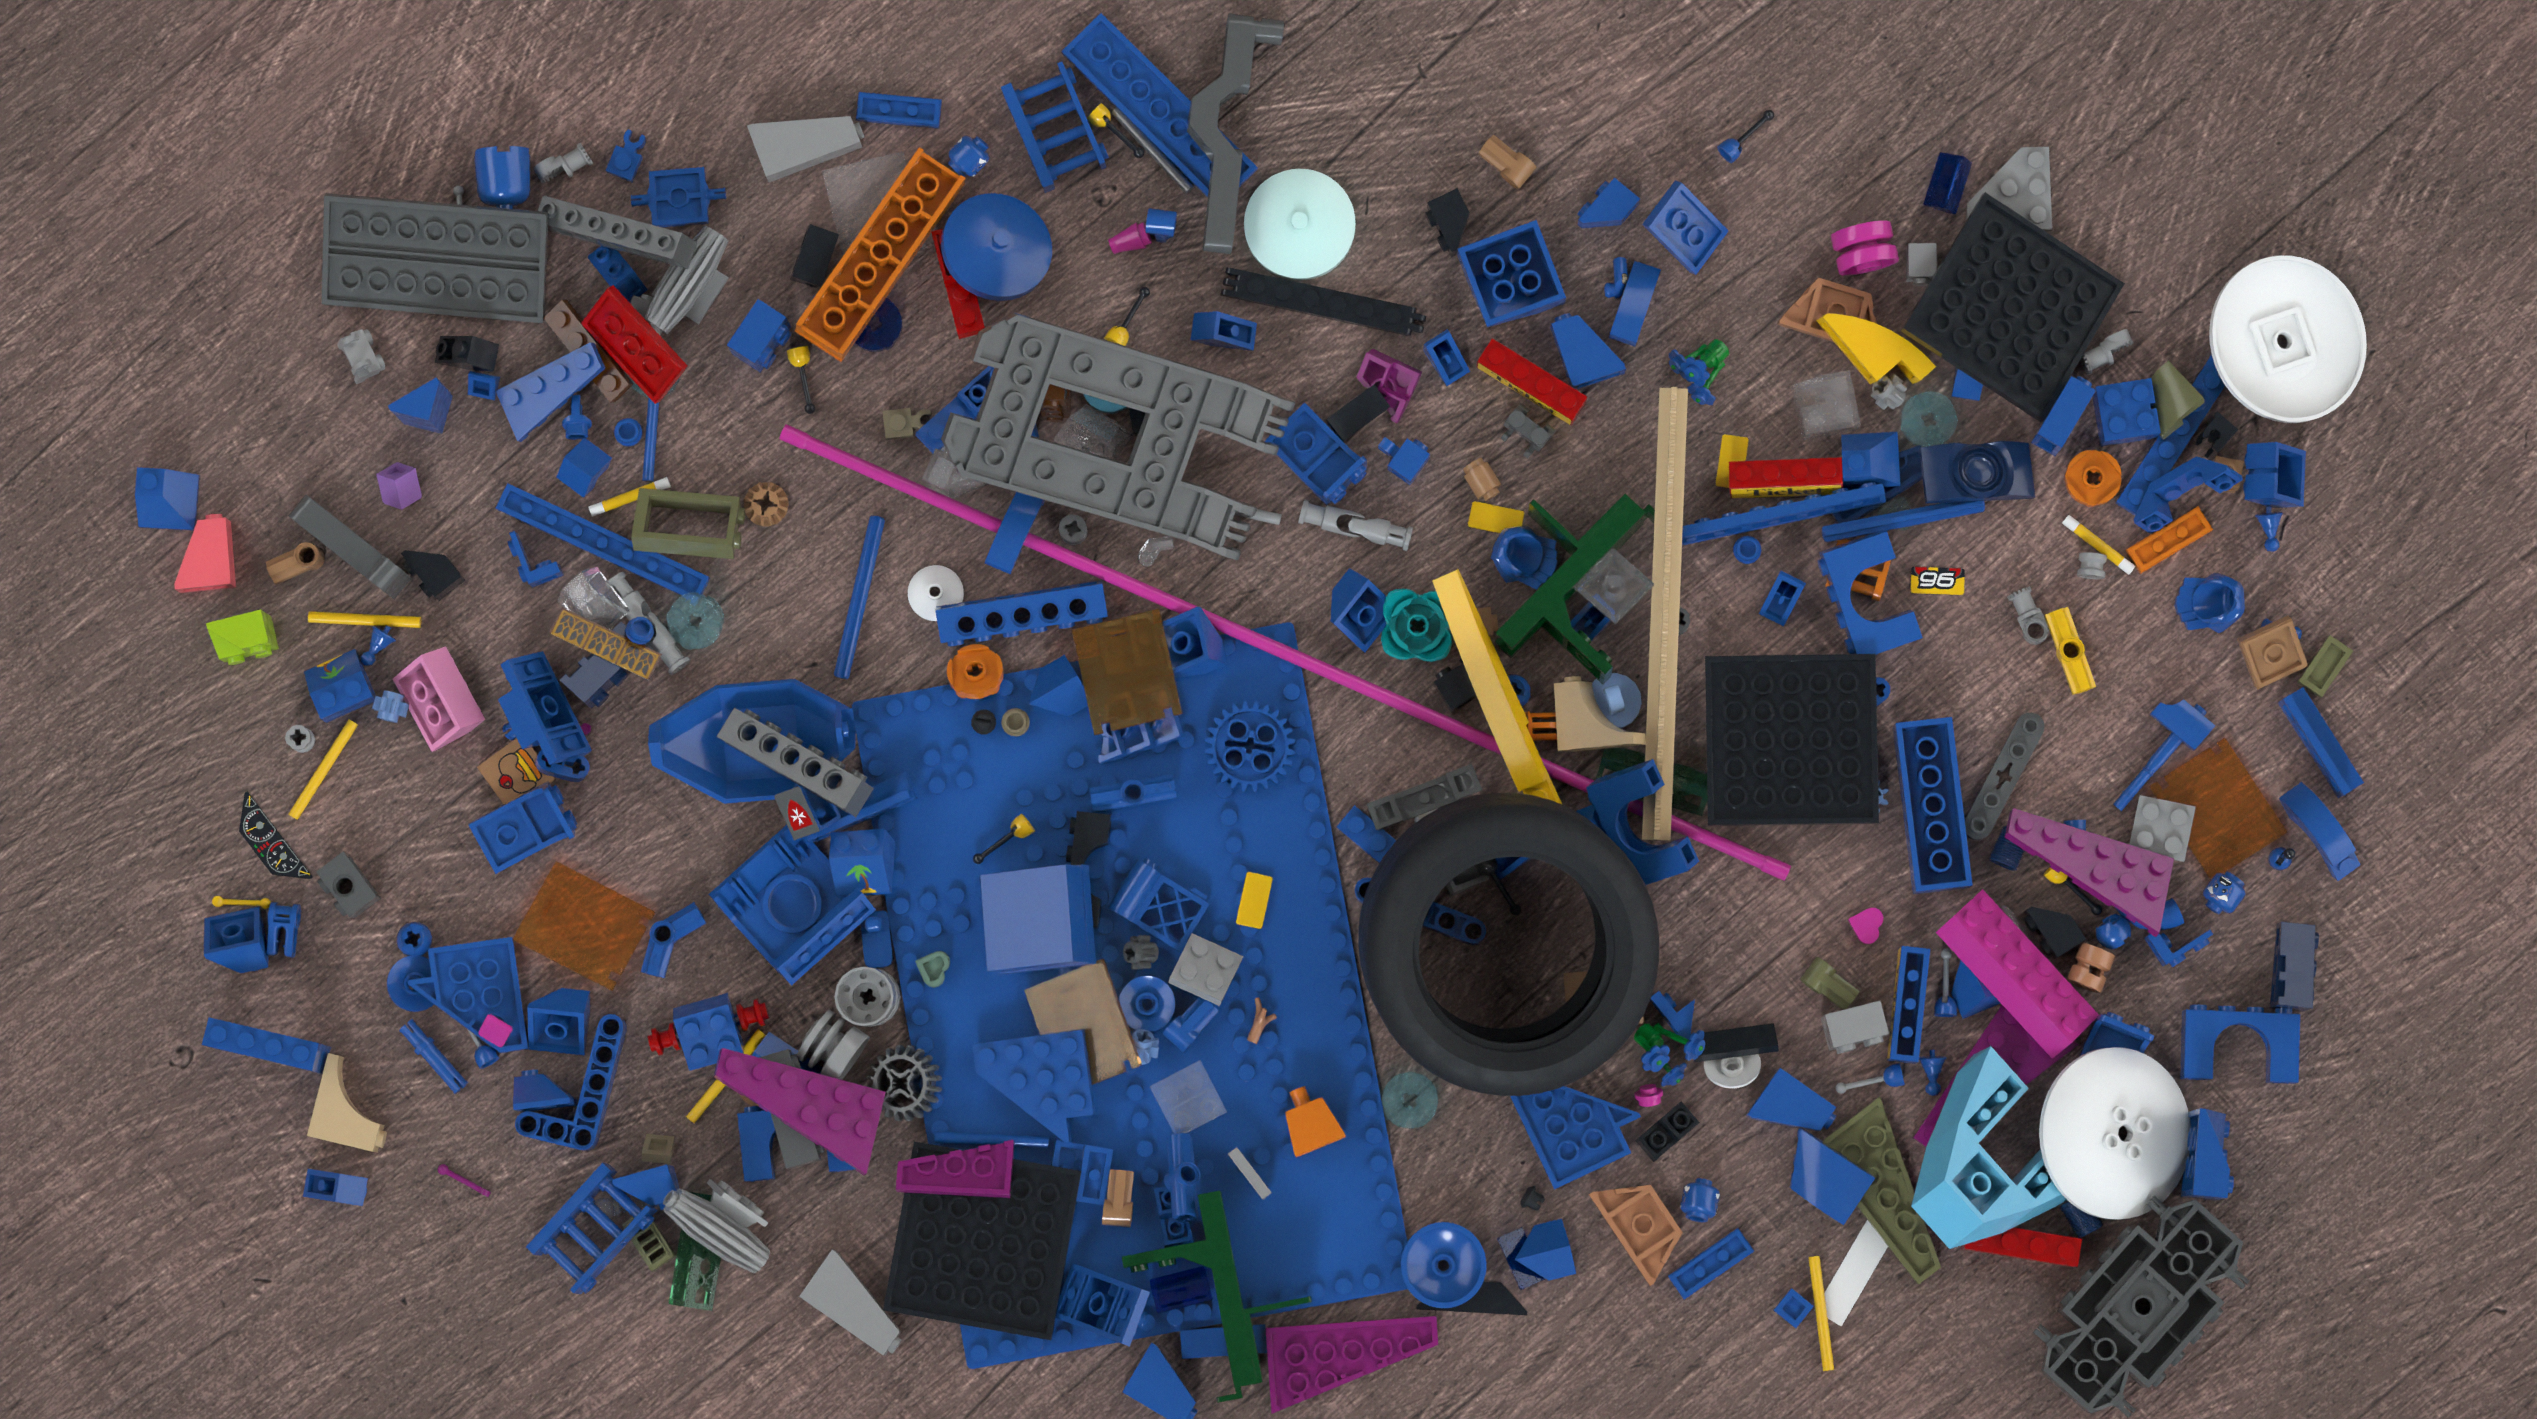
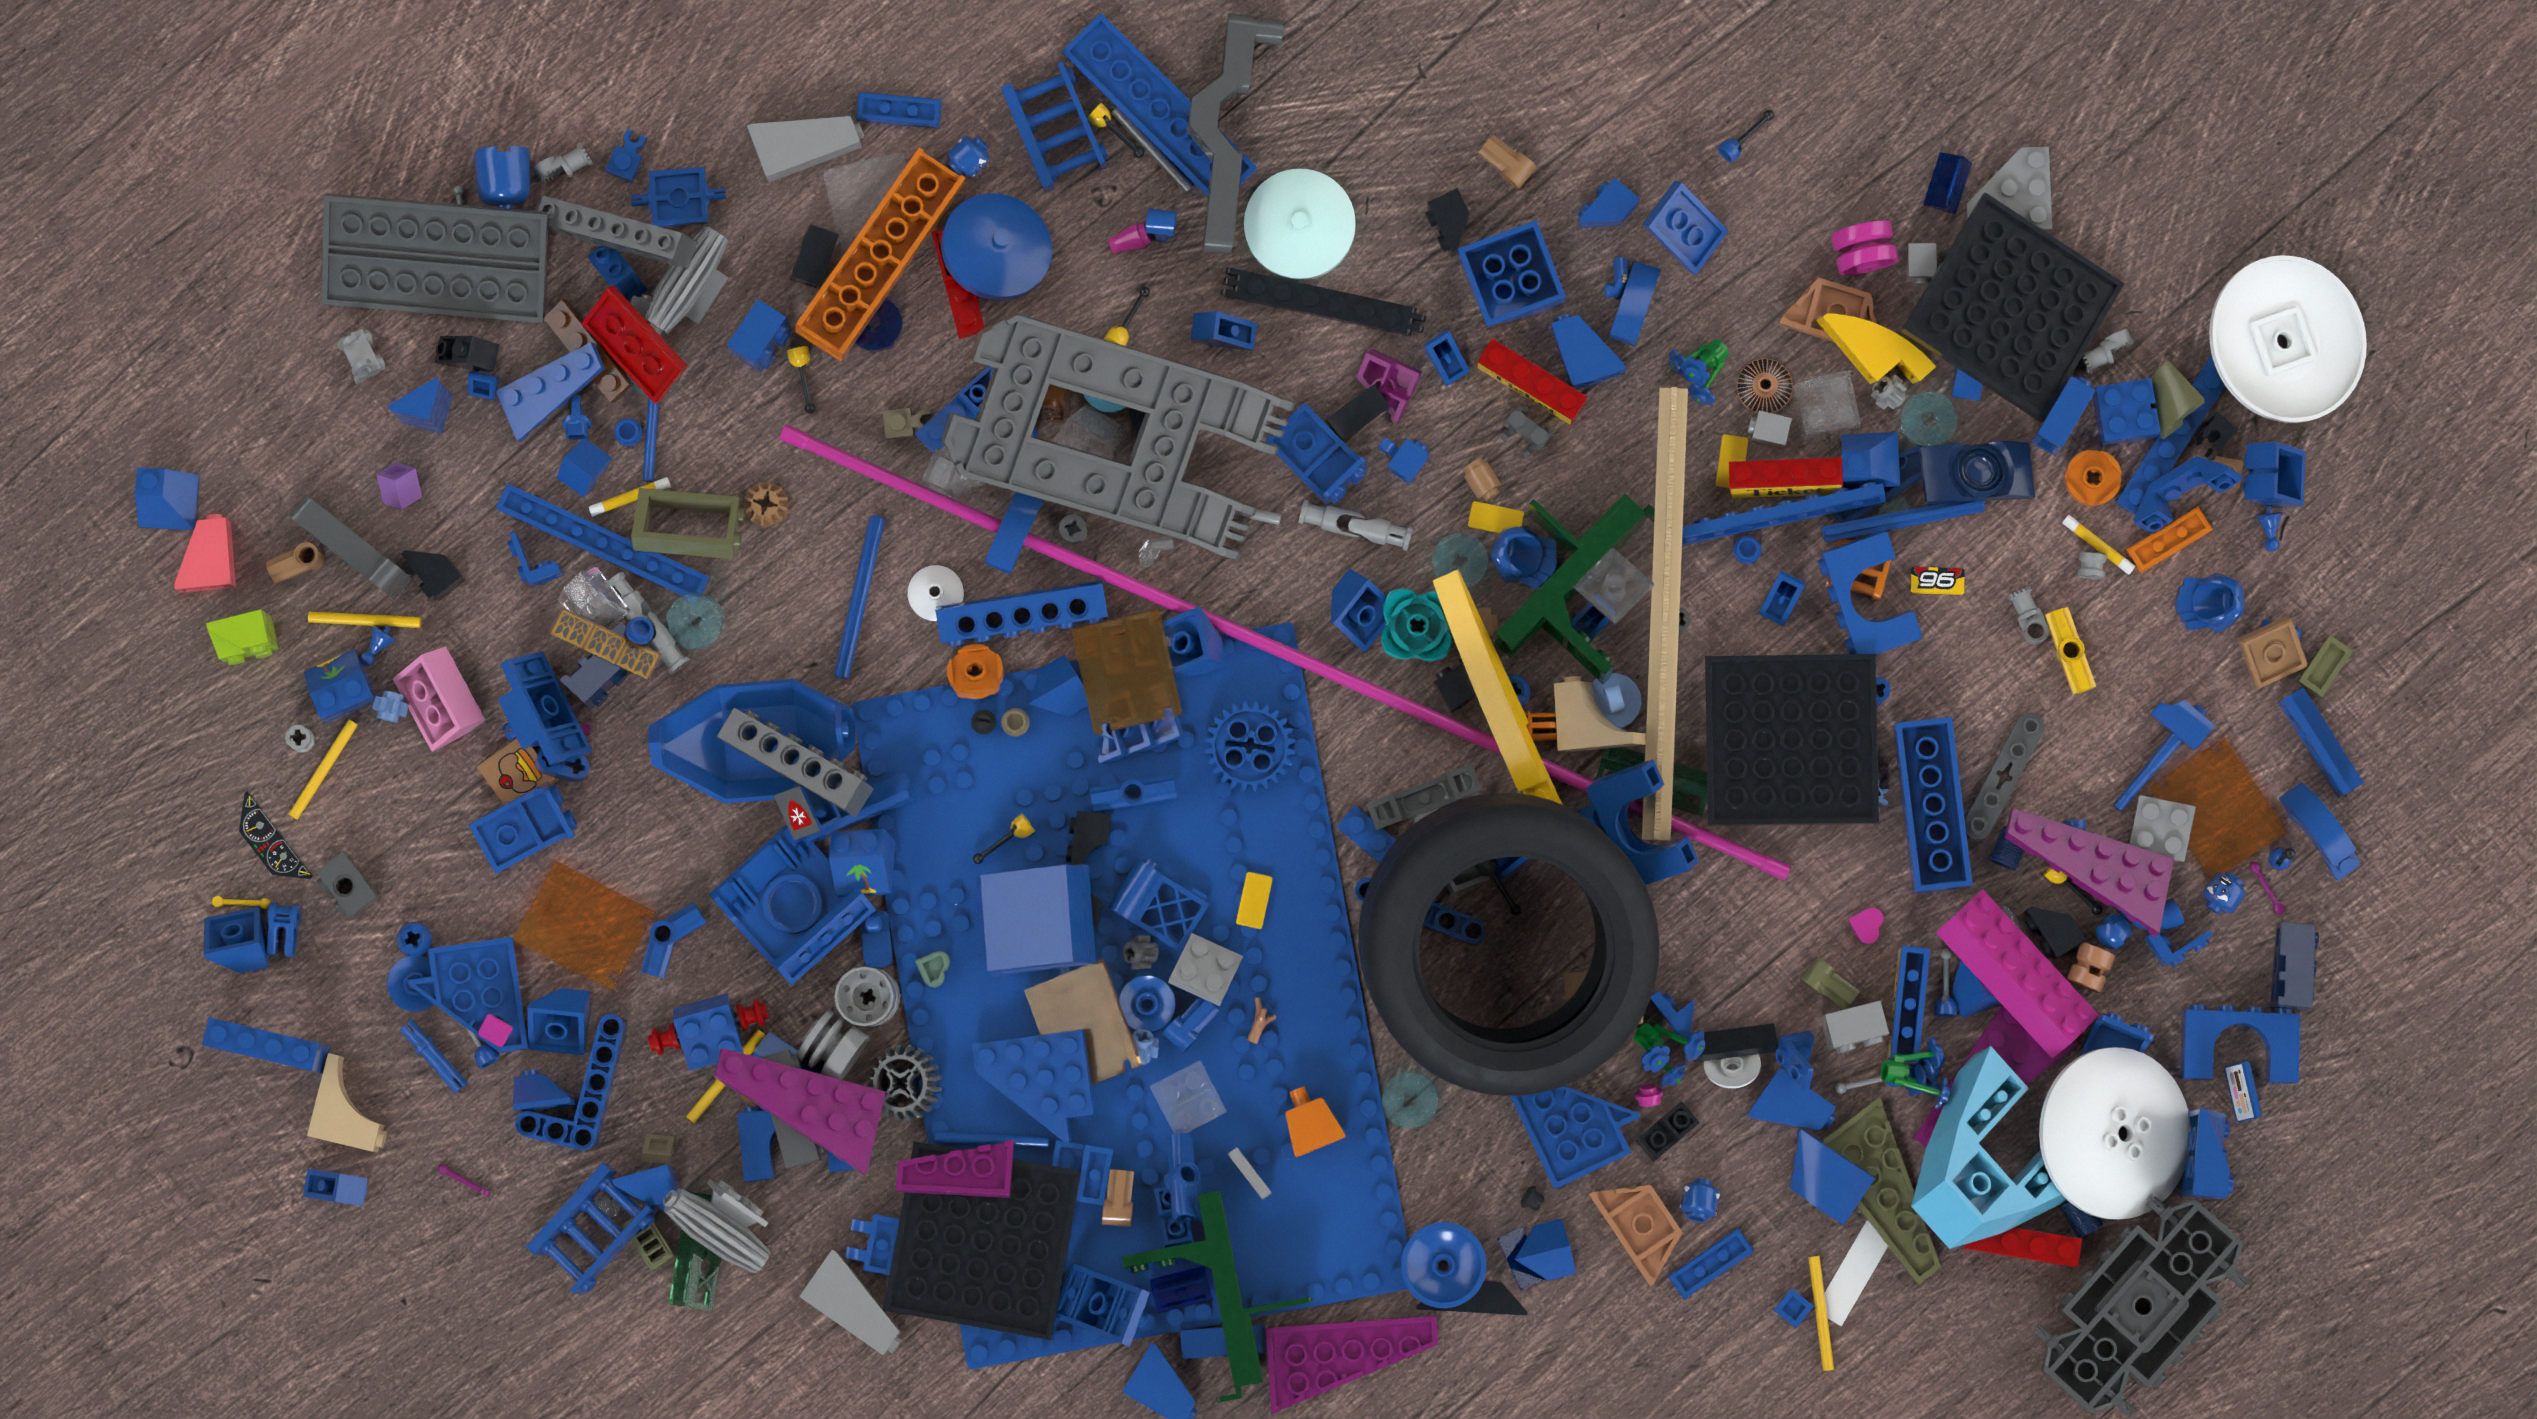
(880, 1243): none -> blue plate
(1467, 547): none -> clear light blue plate
(1760, 399): none -> dish
(1769, 429): none -> light grey brick
(1793, 1055): none -> blue bracket
(1914, 1079): none -> plant
(2242, 1091): none -> slope
(2278, 907): none -> magenta hinge

